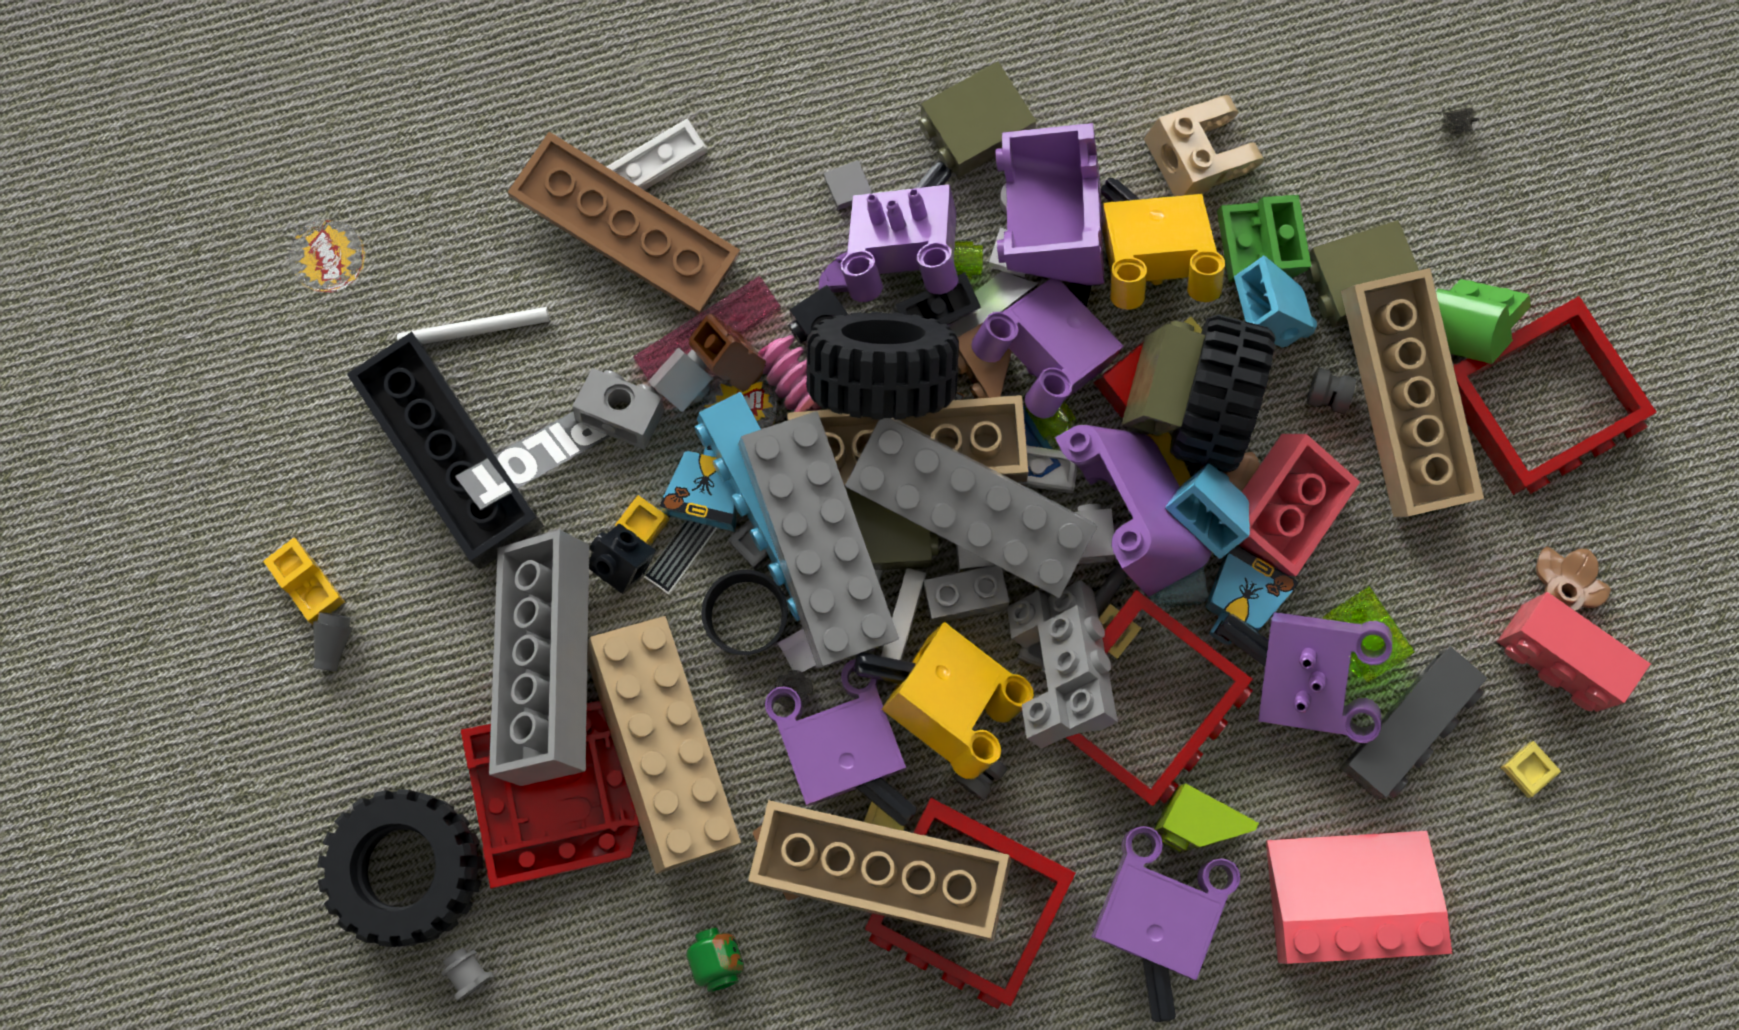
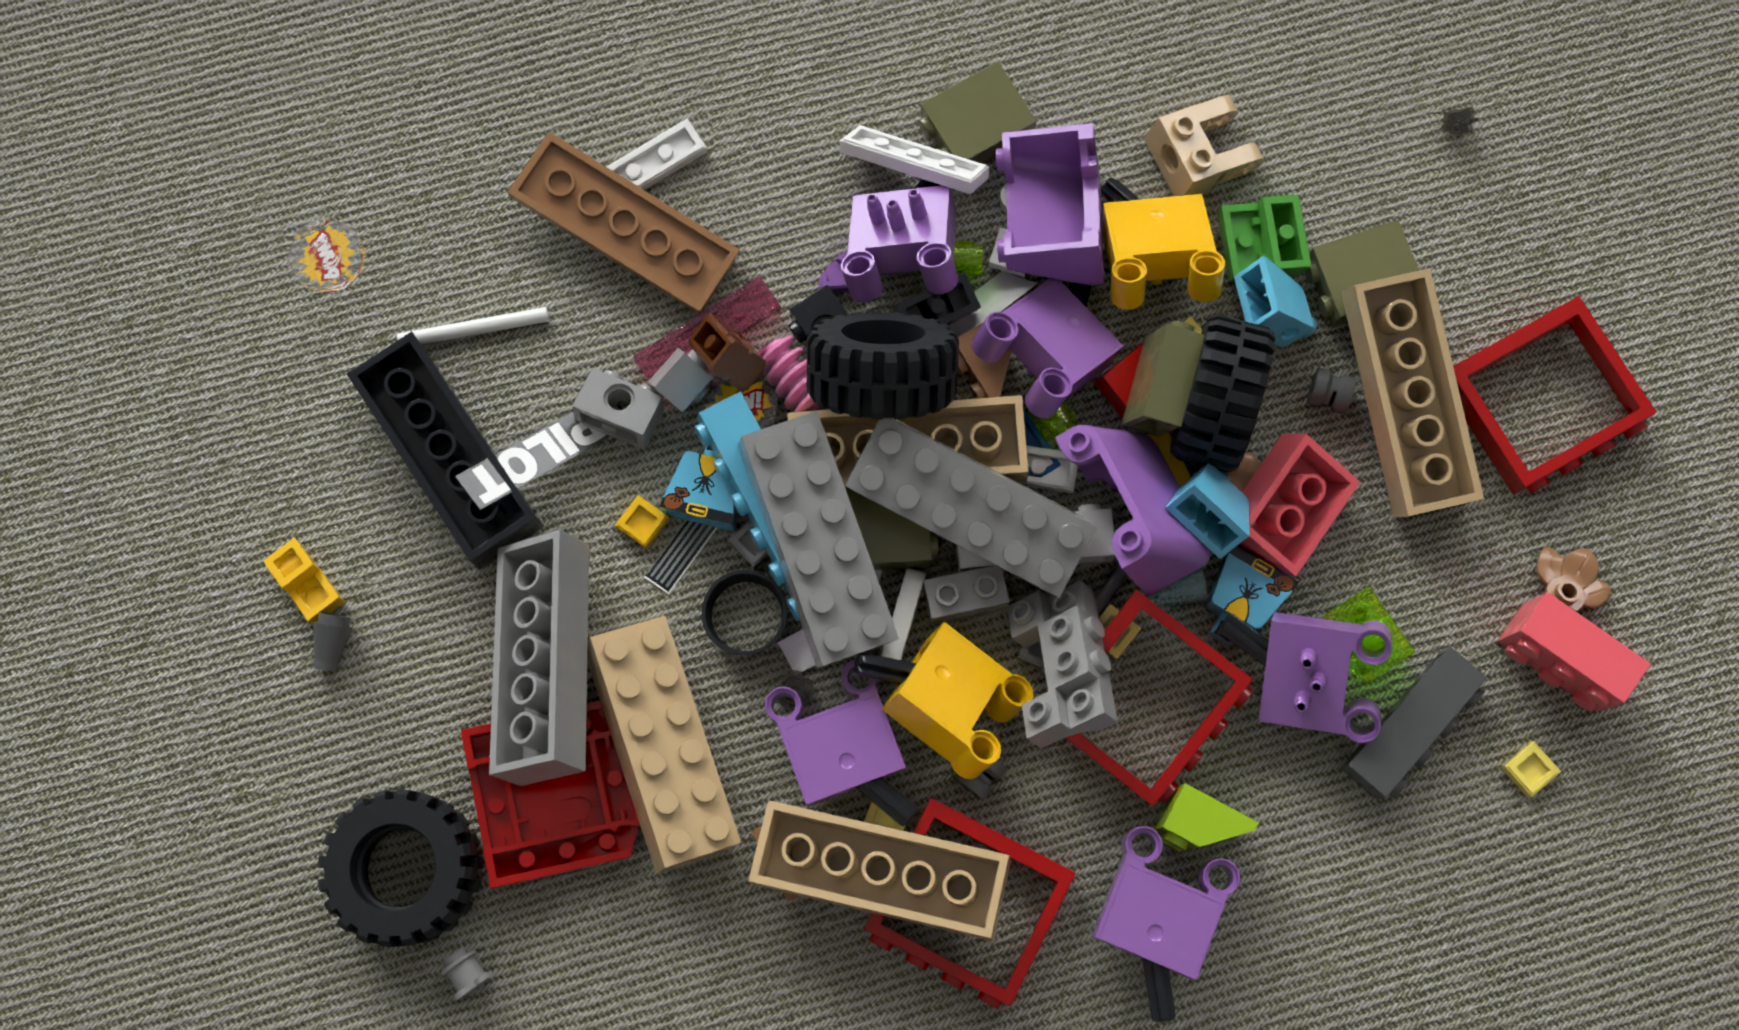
(620, 557): black brick -> none
(715, 960): green head -> none
(846, 182): light grey tile -> none
(914, 159): none -> white tile
(1356, 898): coral slope -> none
(1480, 318): bright green brick -> none

